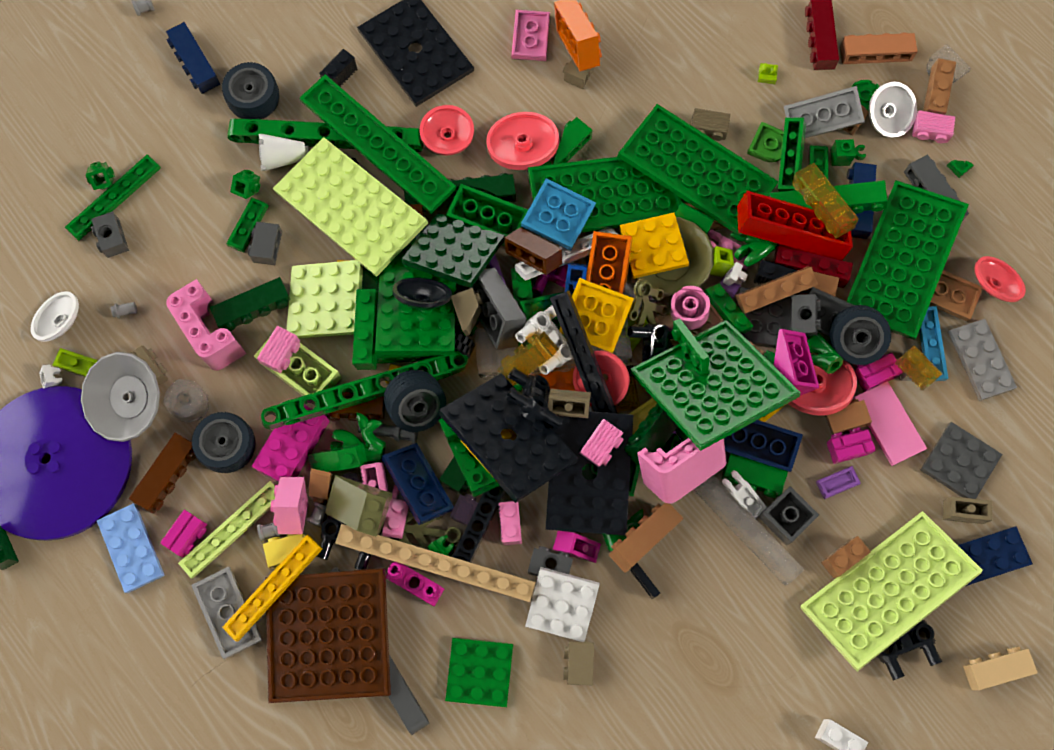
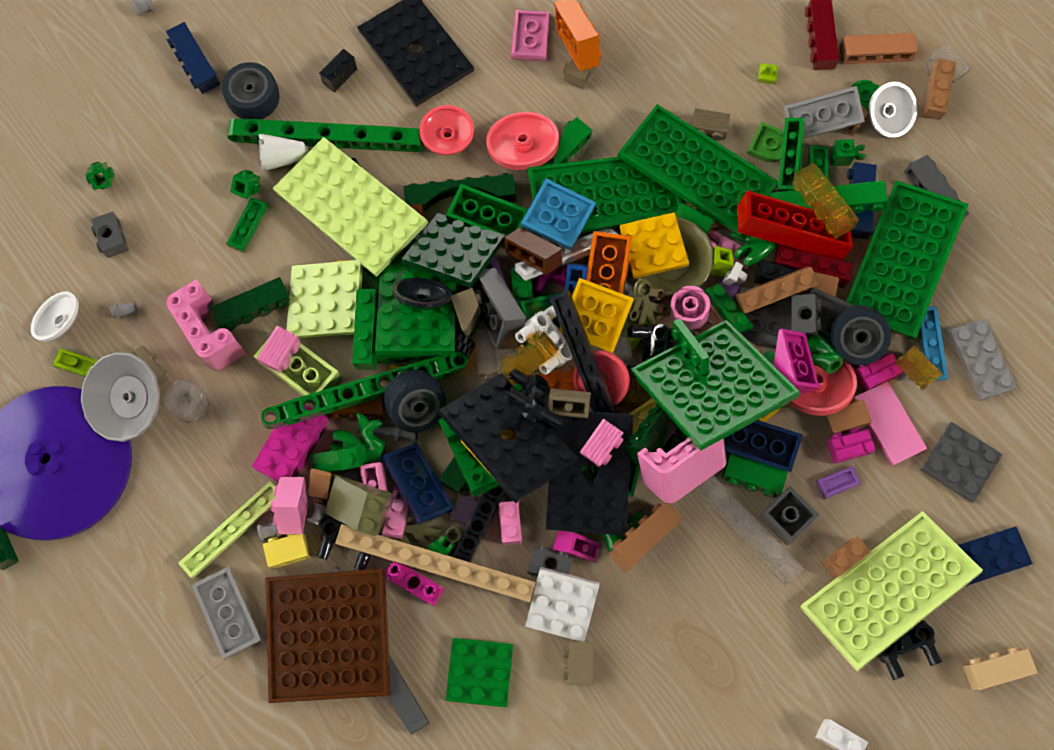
(47, 378): white tile -> none
(113, 196): green tile -> none
(130, 548): light blue plate -> none
(163, 474): reddish brown brick -> none
(184, 534): dark pink brick -> none
(238, 444): wheel -> none
(265, 243): dark grey brick -> none
(272, 588): yellow tile -> none
(378, 144): green plate -> none
(644, 580): black tile -> none
(745, 495): white hinge -> none
(933, 126): bright pink brick -> none
(956, 296): medium nougat plate -> none
(959, 168): green tile -> none
(967, 510): dark tan brick -> none
(999, 279): coral dish -> none

